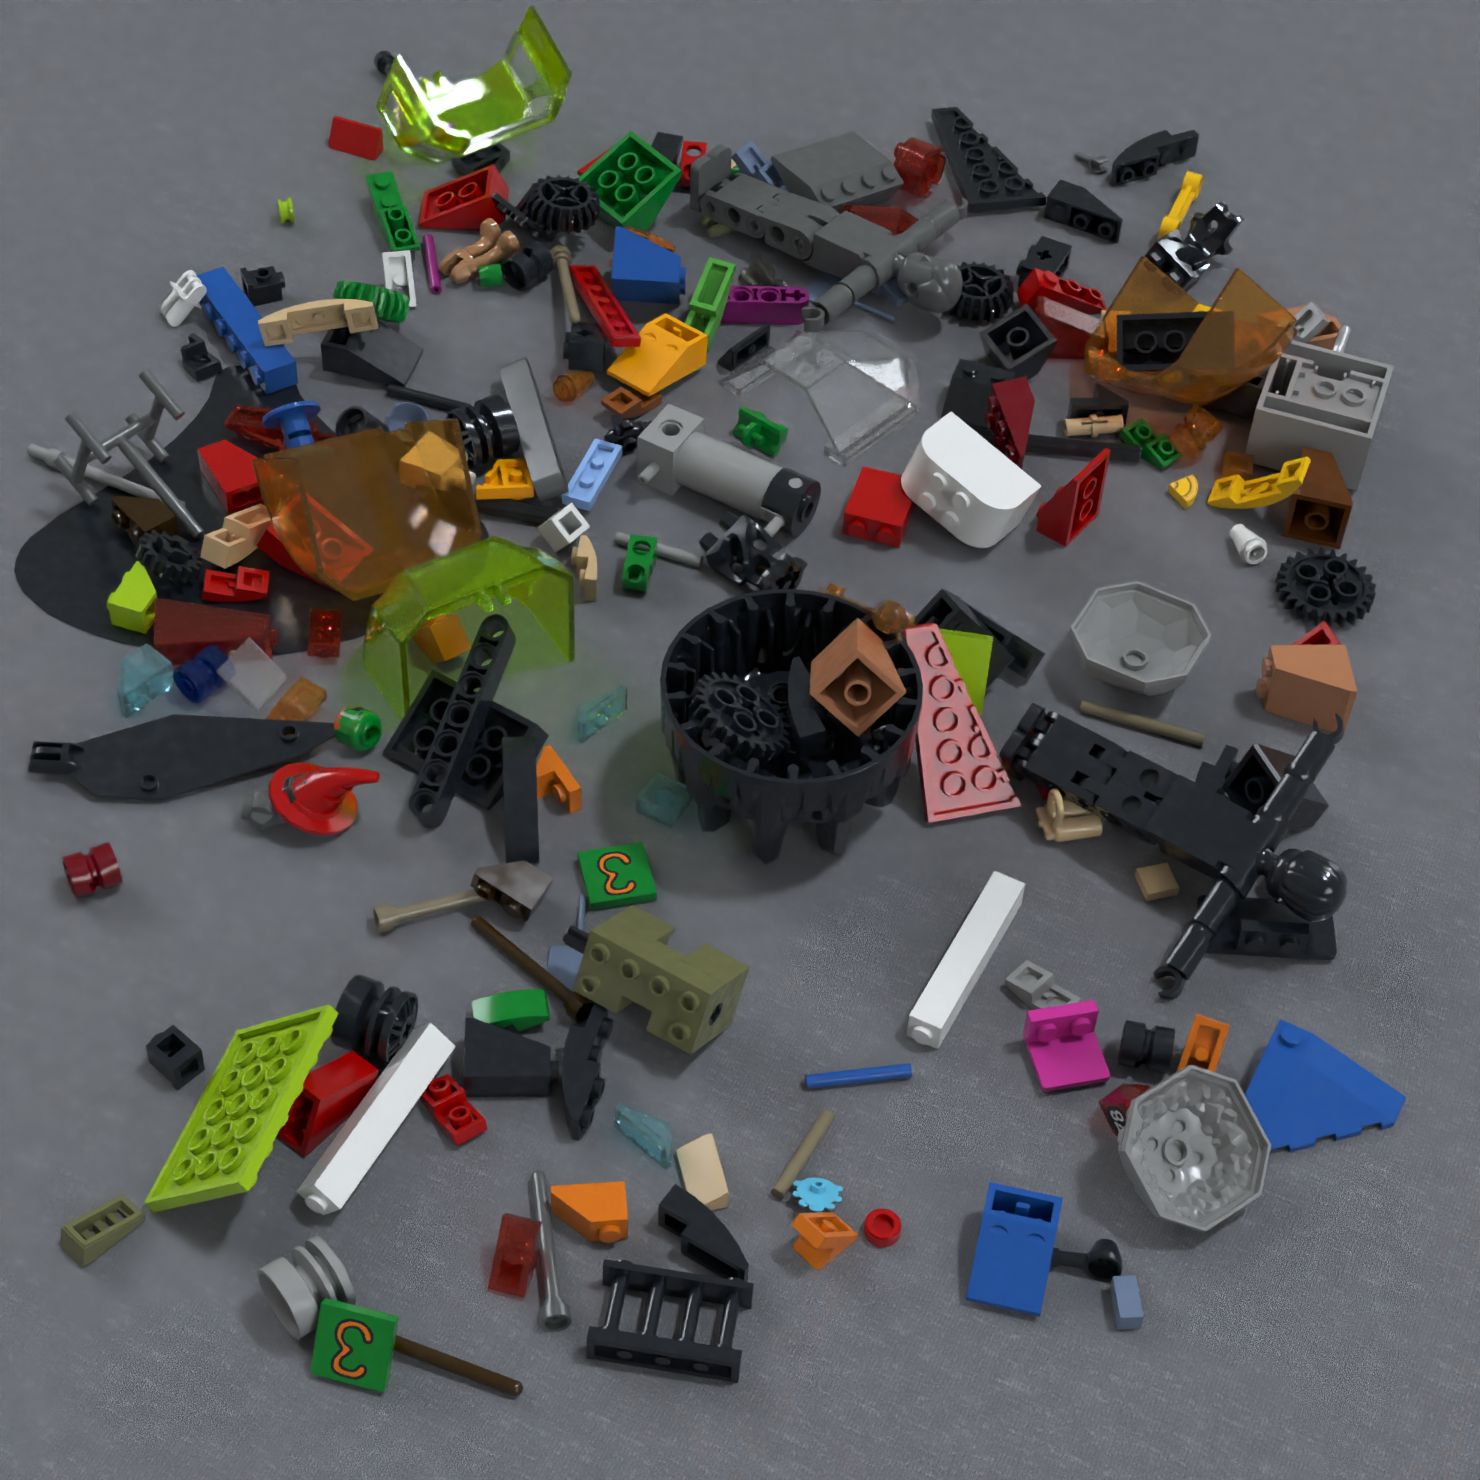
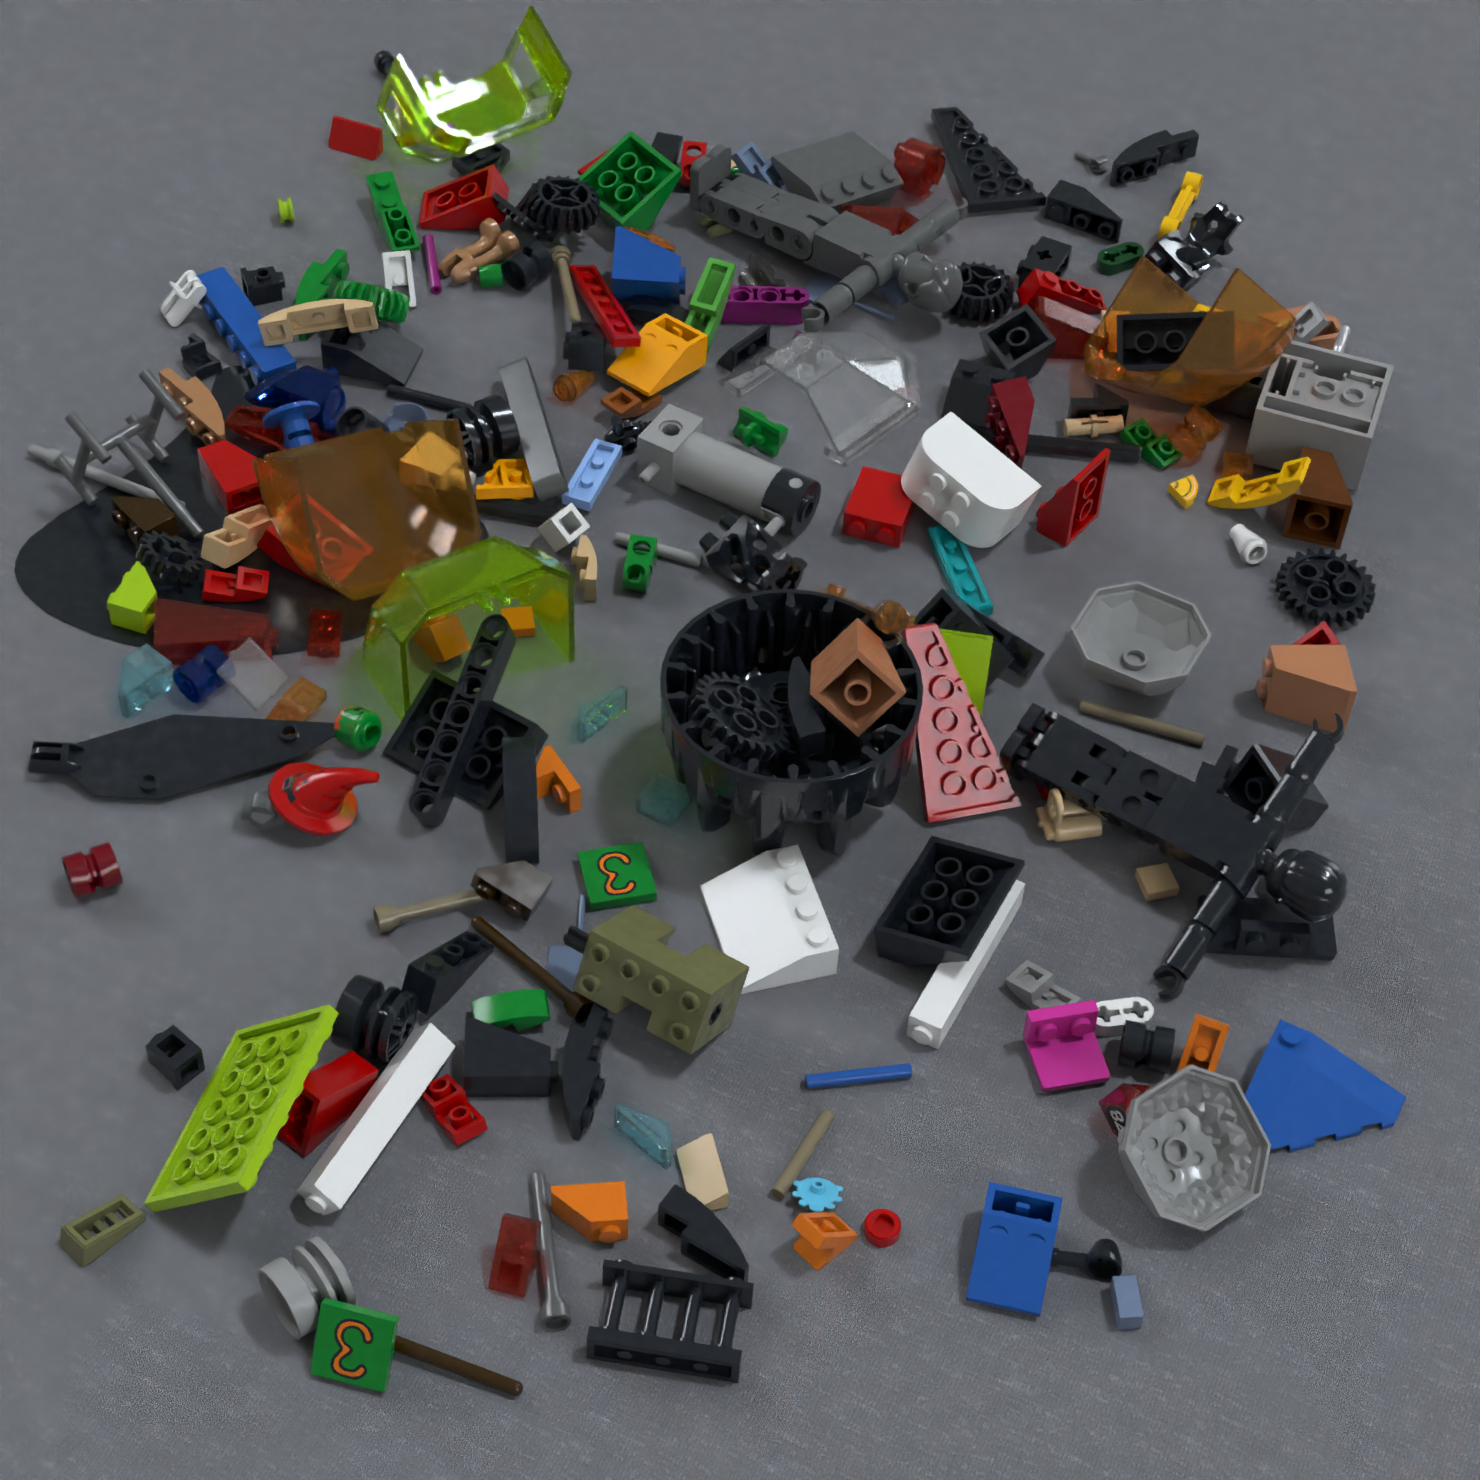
(199, 405): none -> medium nougat slope
(304, 385): none -> clear blue torso
(321, 280): none -> green slope
(445, 970): none -> black slope
(520, 620): none -> orange tile
(648, 308): none -> black slope
(772, 920): none -> white slope
(945, 904): none -> black slope
(959, 568): none -> teal tile
(1119, 258): none -> dark green beam
(1120, 1010): none -> white beam

